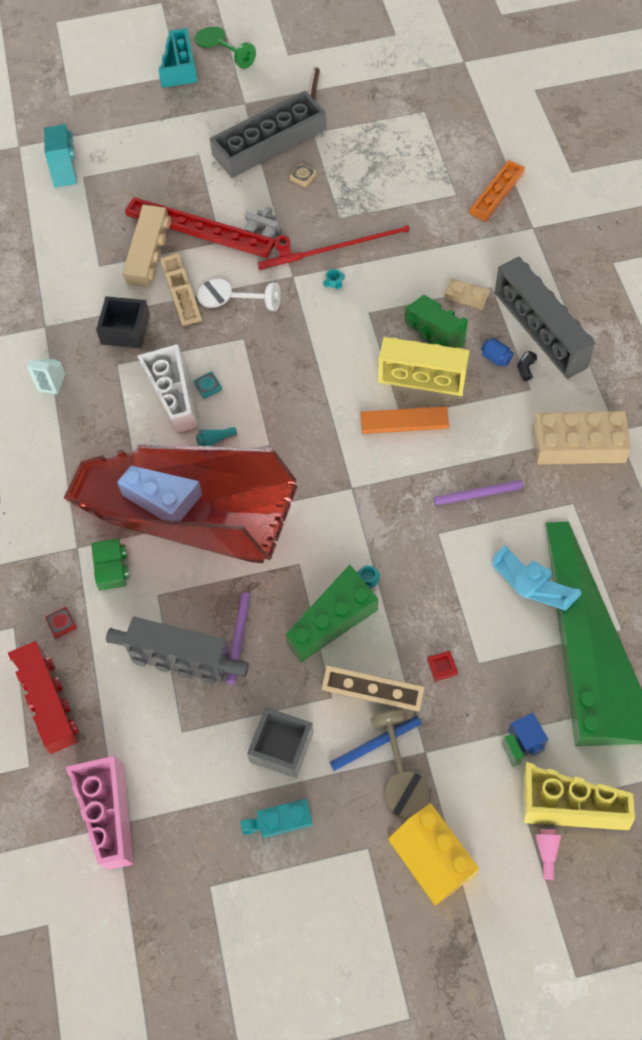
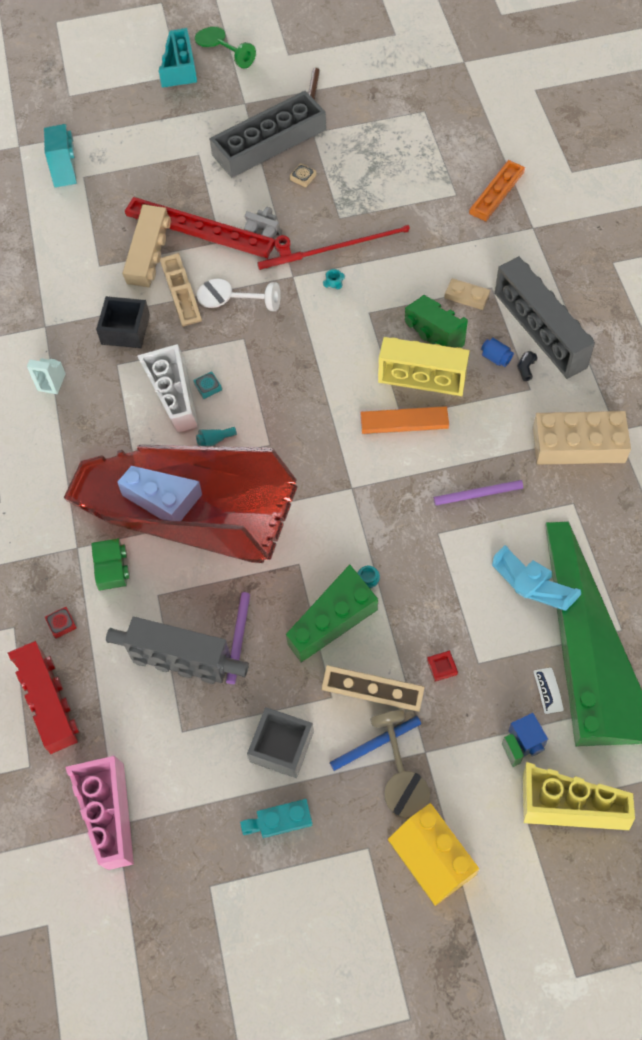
(548, 690): none -> white sticker
(548, 847): bright pink cone -> none

